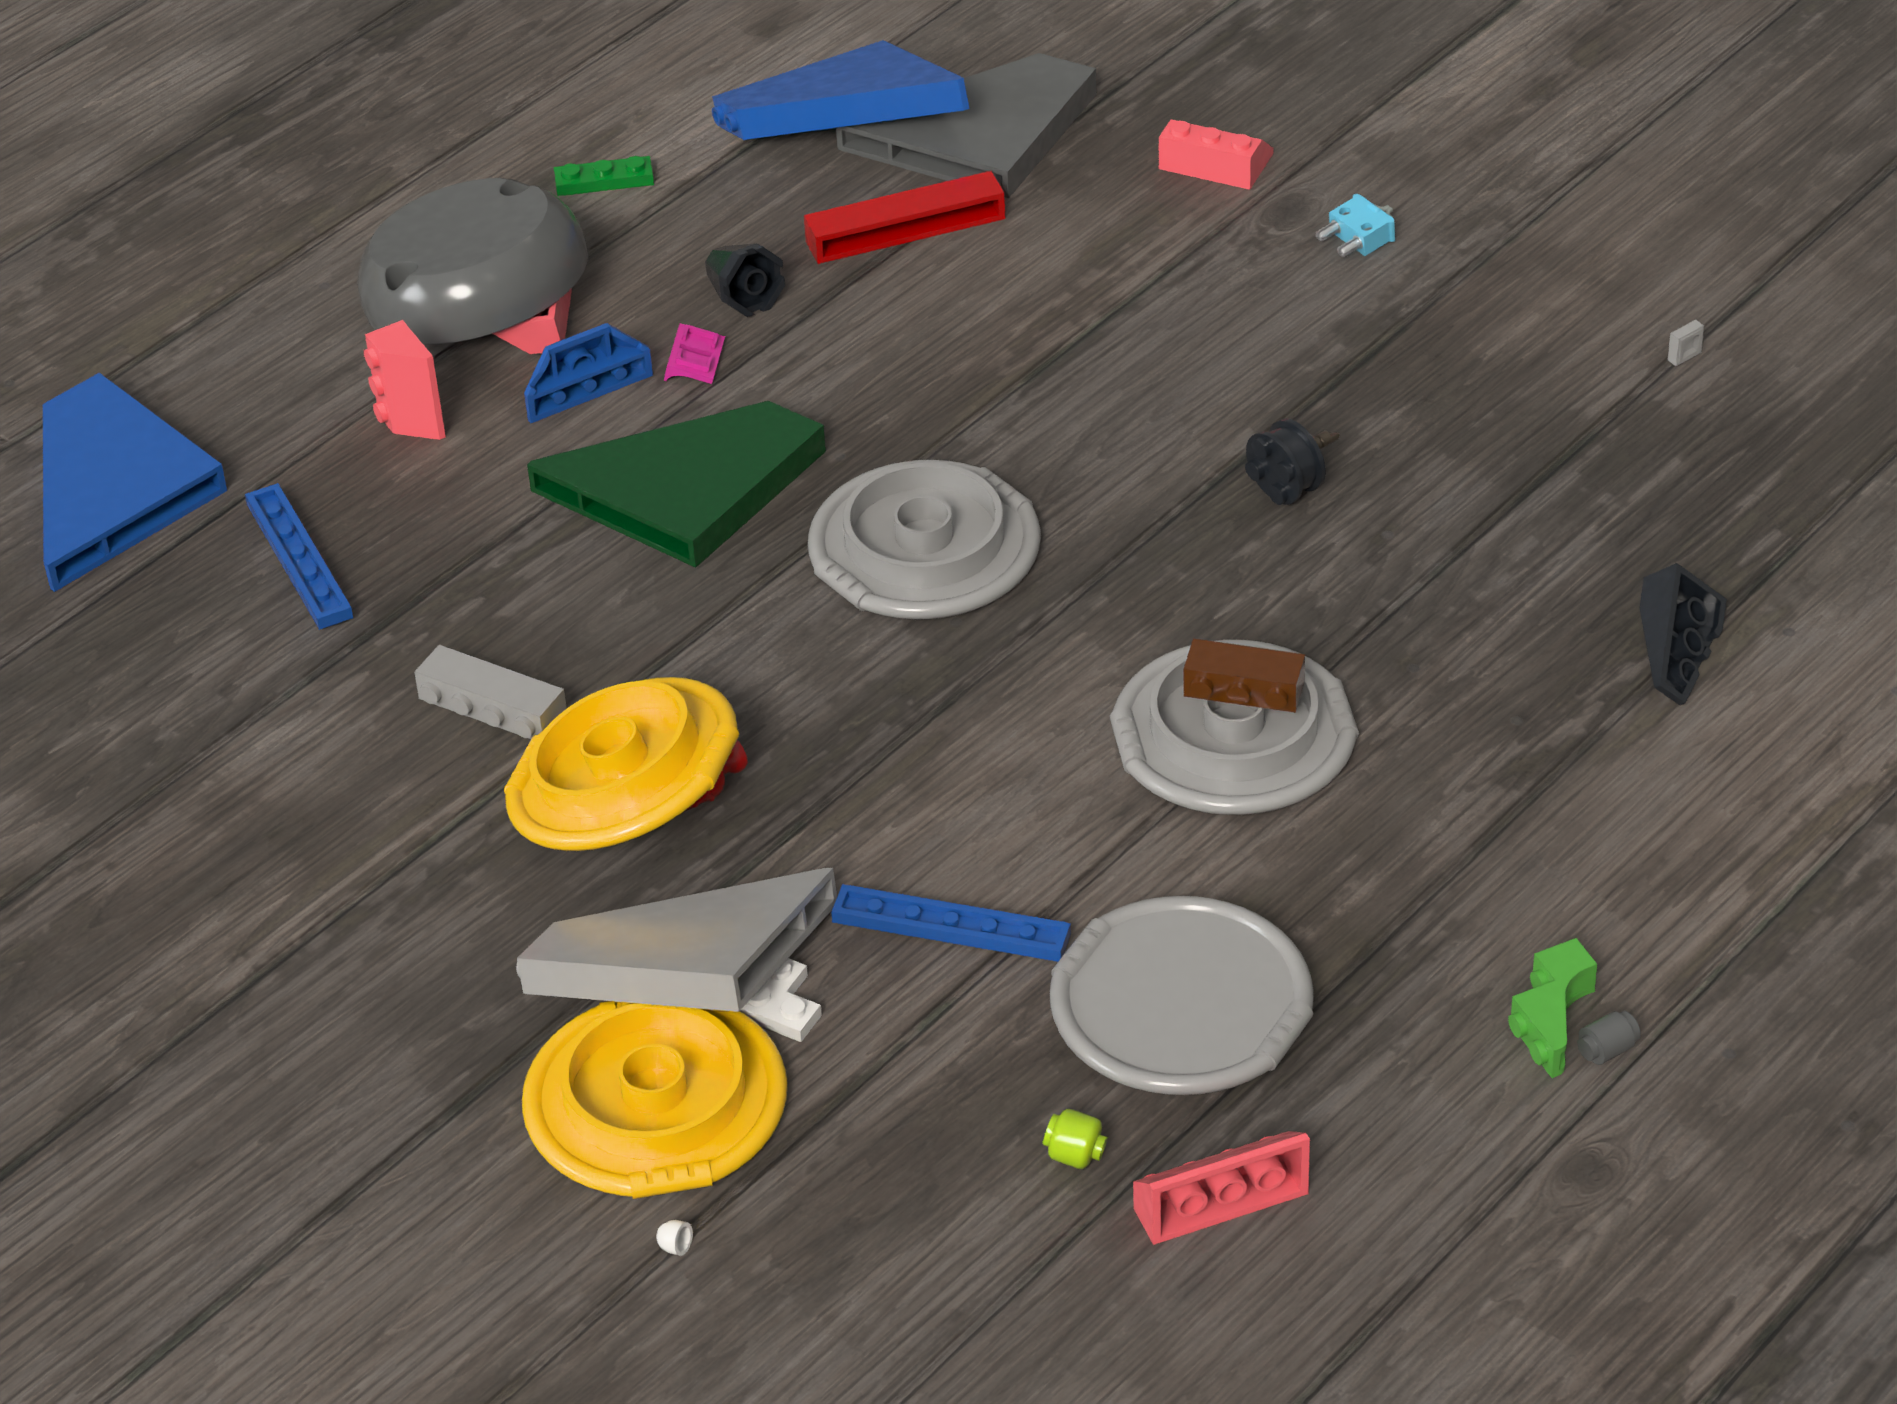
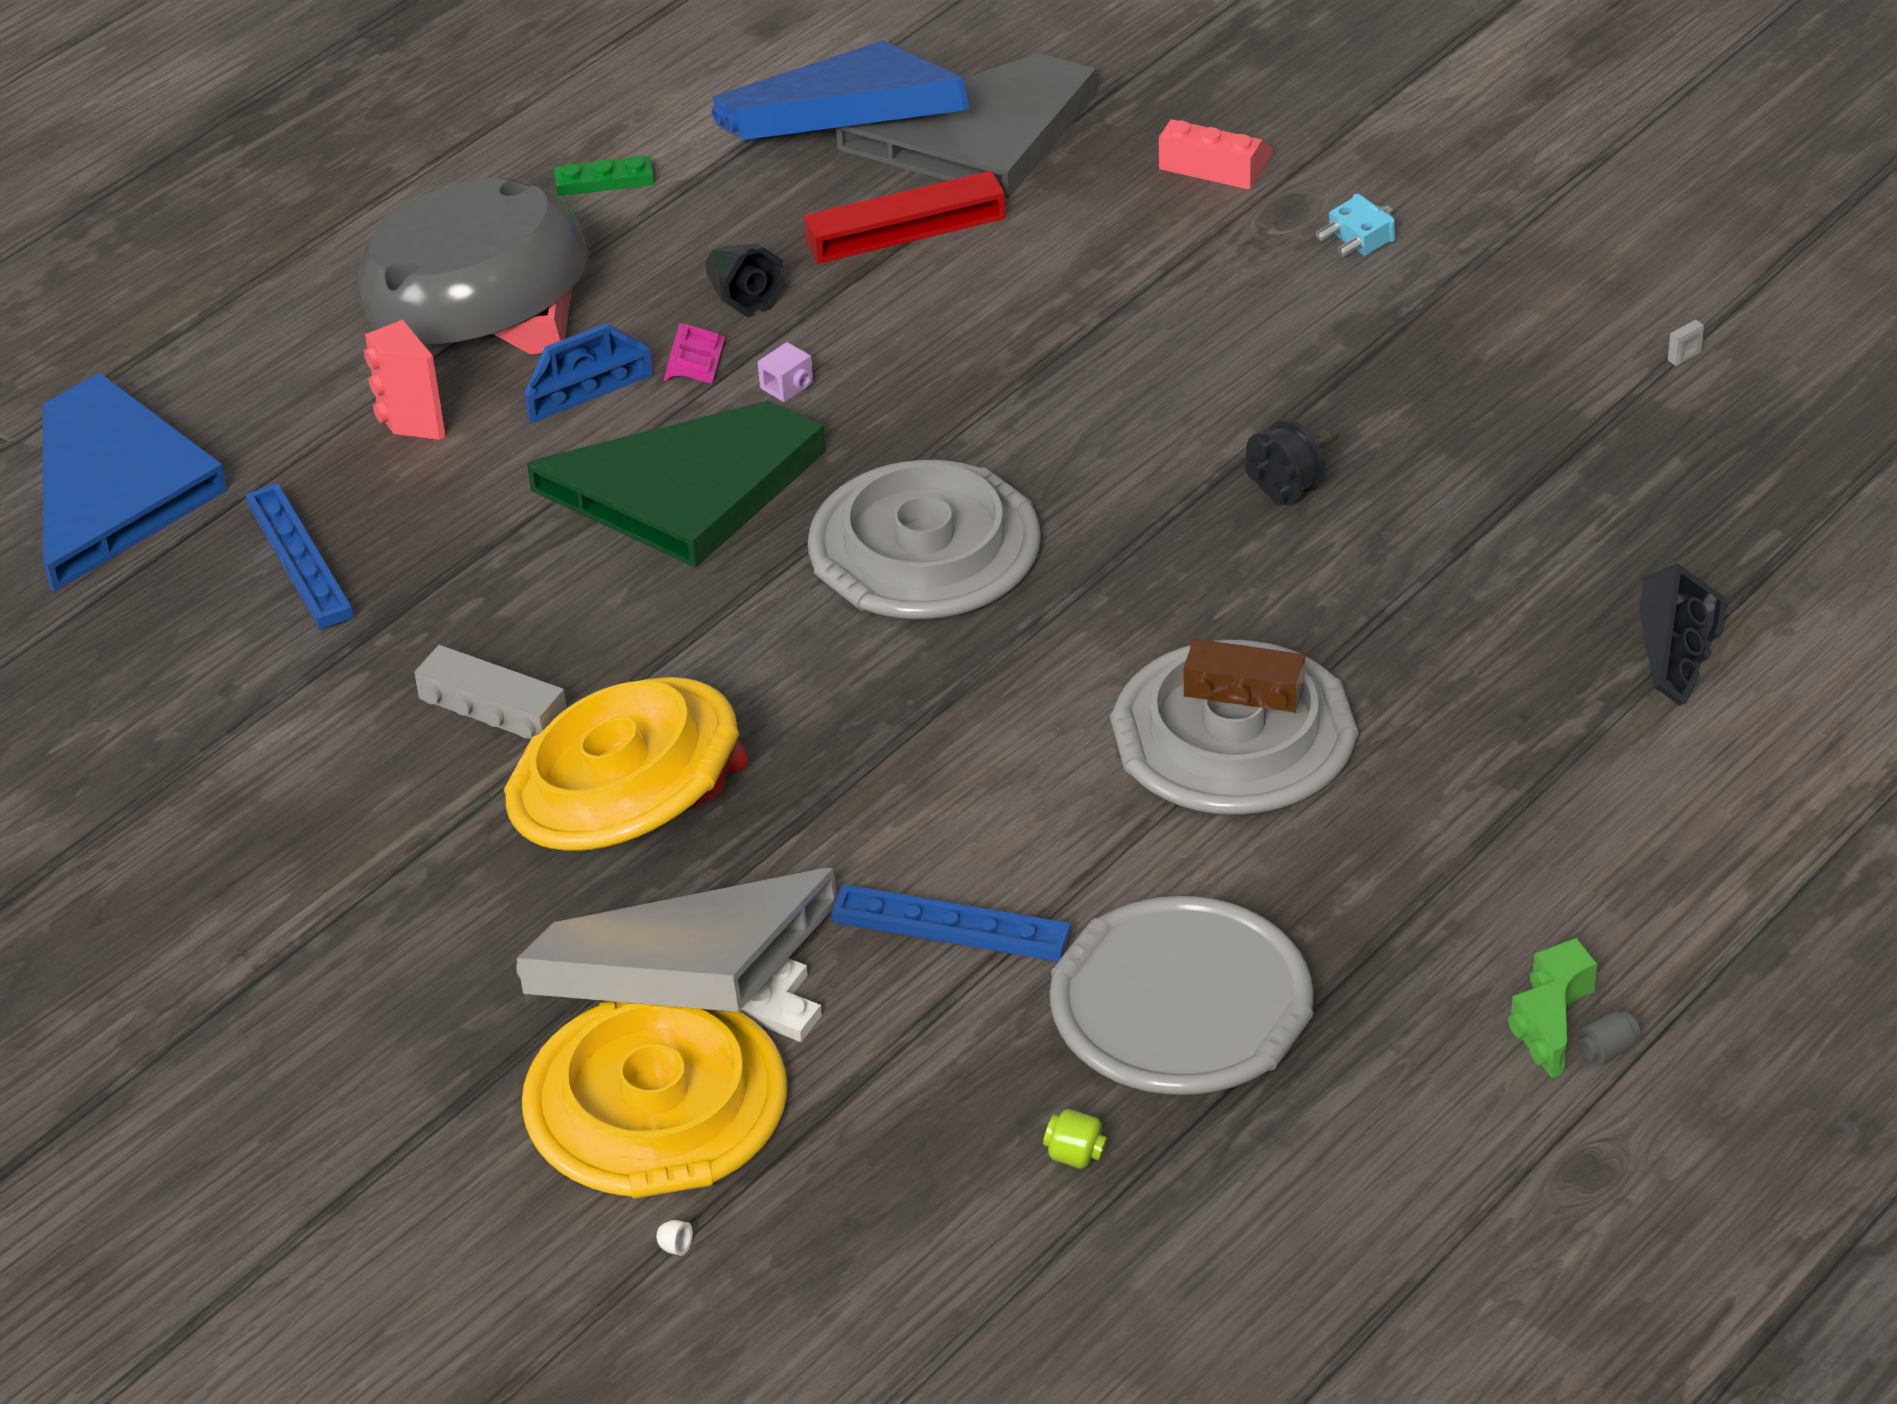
(785, 371): none -> lavender brick
(1223, 1186): coral slope -> none

